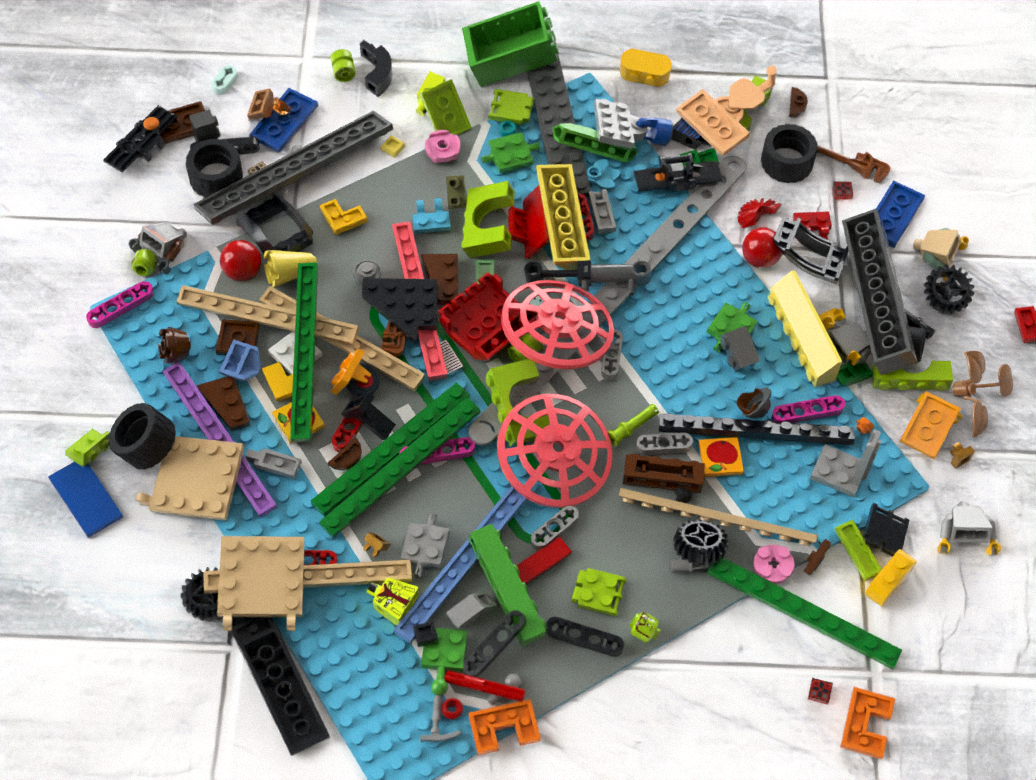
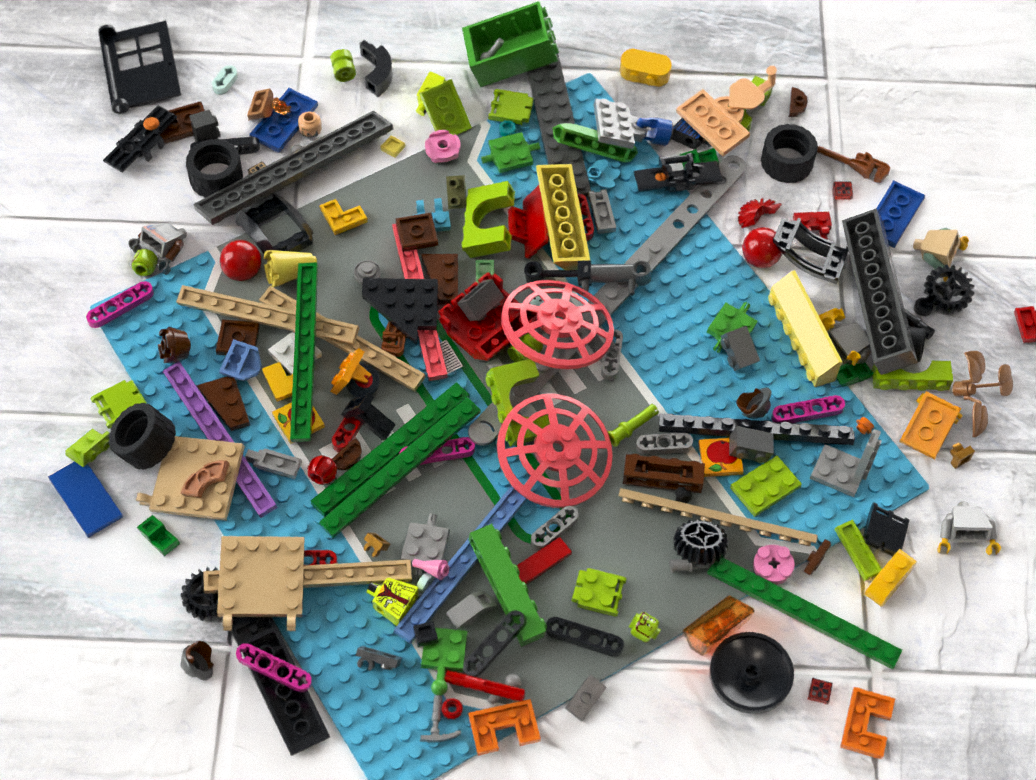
(116, 400): none -> lime plate
(142, 83): none -> black door
(158, 535): none -> green slope
(197, 660): none -> dark grey piece
(203, 478): none -> nougat tile
(275, 665): none -> dark pink beam
(309, 124): none -> light nougat head
(322, 470): none -> red piece
(386, 660): none -> flat silver plate
(416, 232): none -> reddish brown tile
(424, 582): none -> light aqua tile
(436, 568): none -> bright pink cone
(481, 300): none -> dark grey piece
(493, 50): none -> light grey bar
(585, 697): none -> flat silver plate
(717, 624): none -> clear orange slope
(751, 444): none -> dark grey piece
(751, 672): none -> black dish
(765, 486): none -> lime plate
(922, 307): none -> black tile

